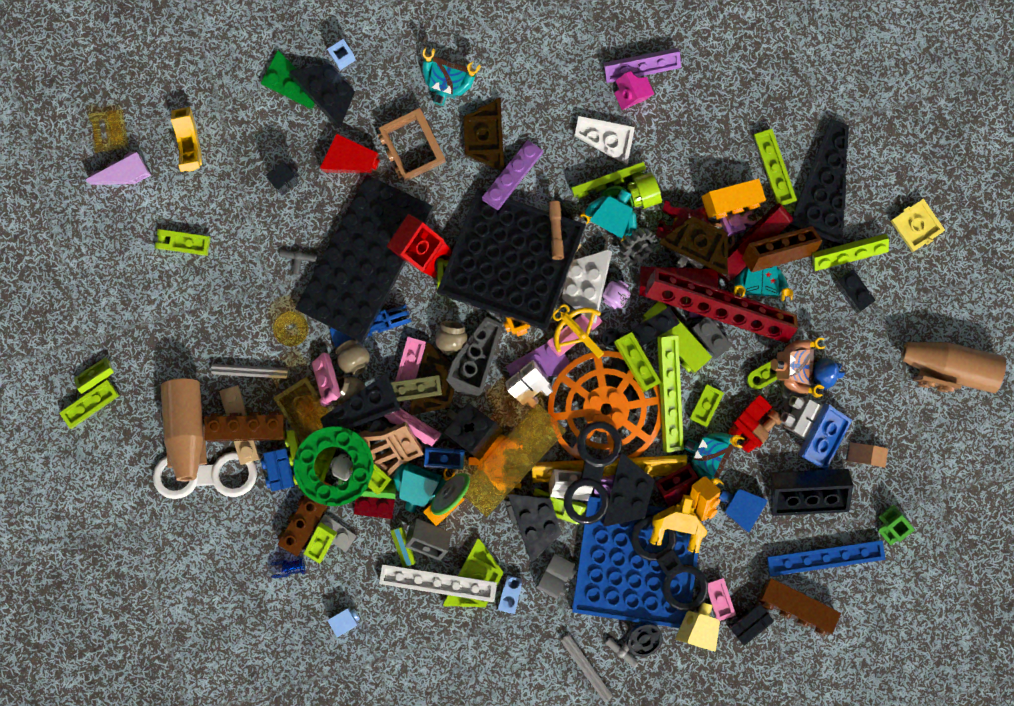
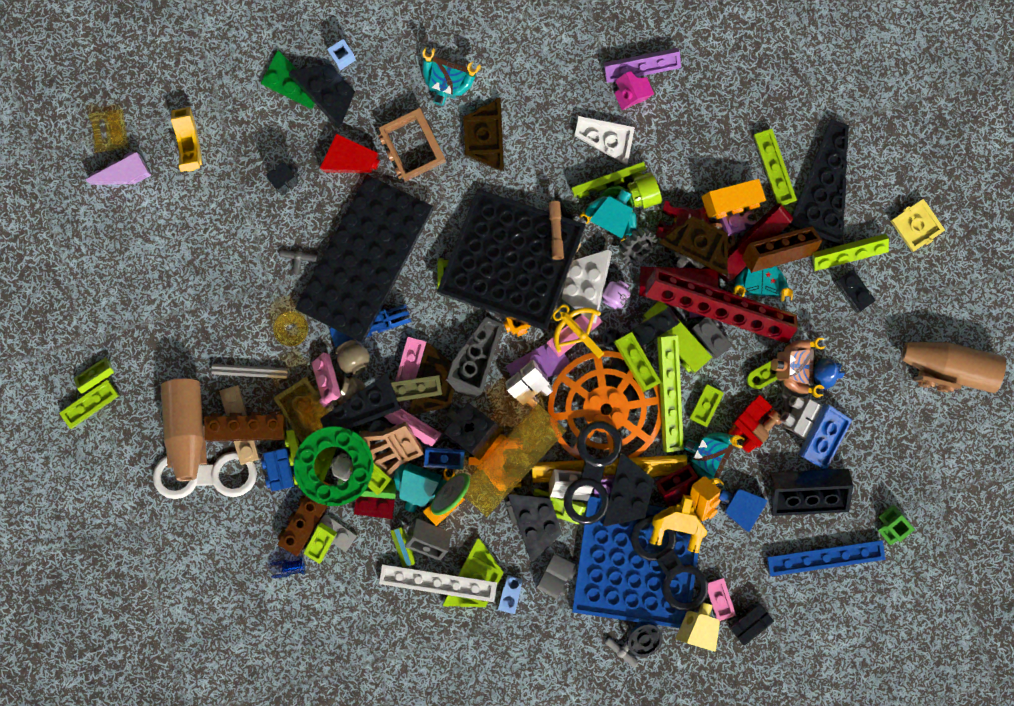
(183, 242): lime plate -> none
(344, 621): light blue brick -> none
(418, 245): red brick -> none
(450, 337): dark tan piece -> none
(512, 175): medium lavender plate -> none
(586, 667): light grey axle -> none
(799, 607): reddish brown brick -> none
(867, 454): medium nougat slope -> none

